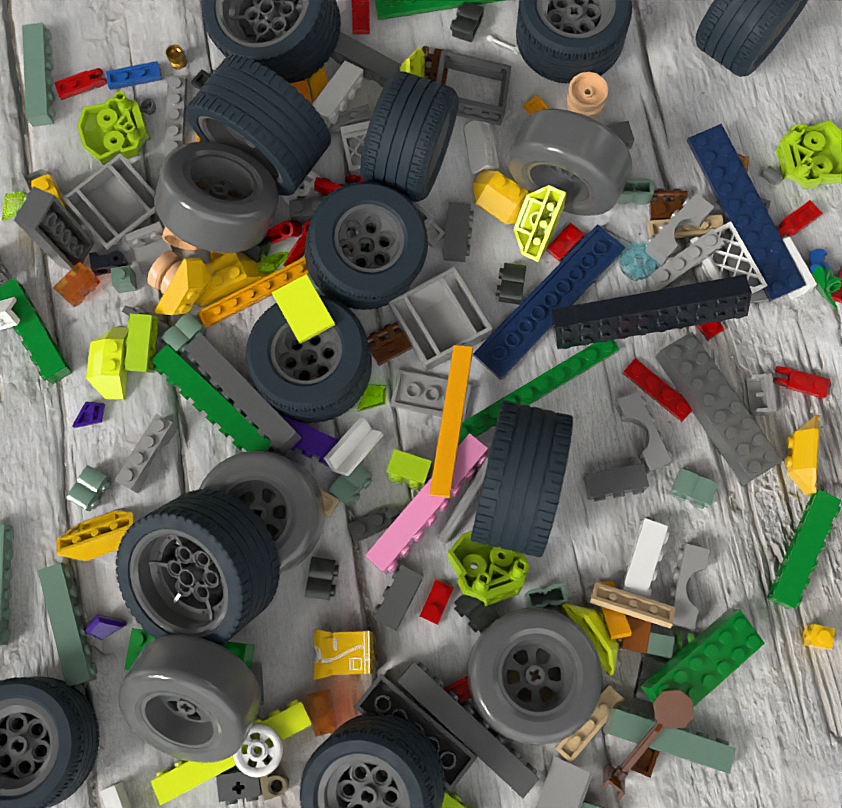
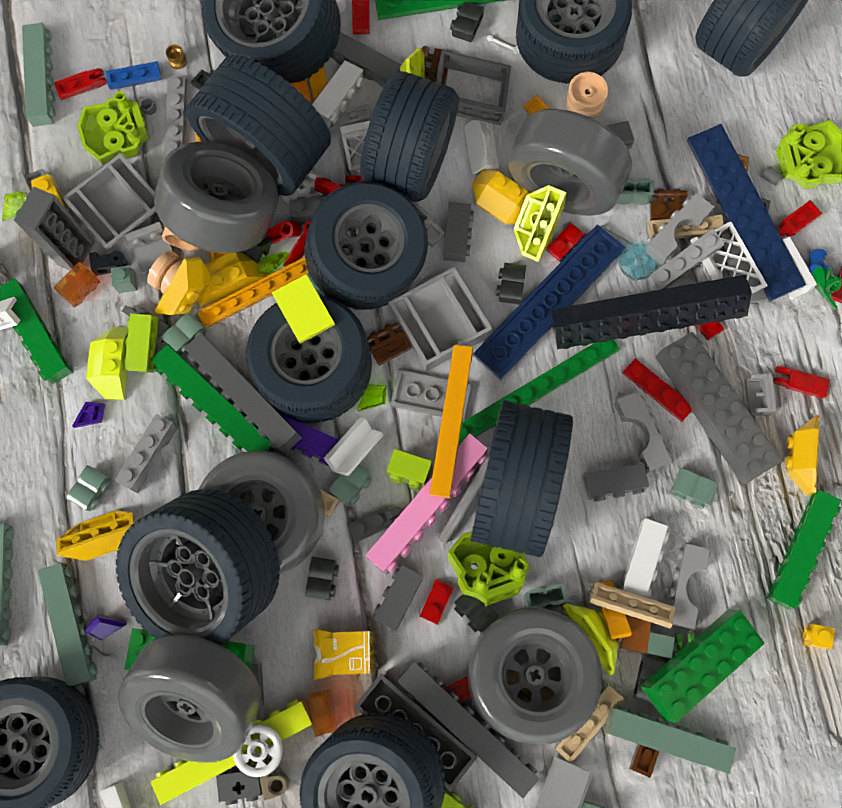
(672, 711): reddish brown piece -> none

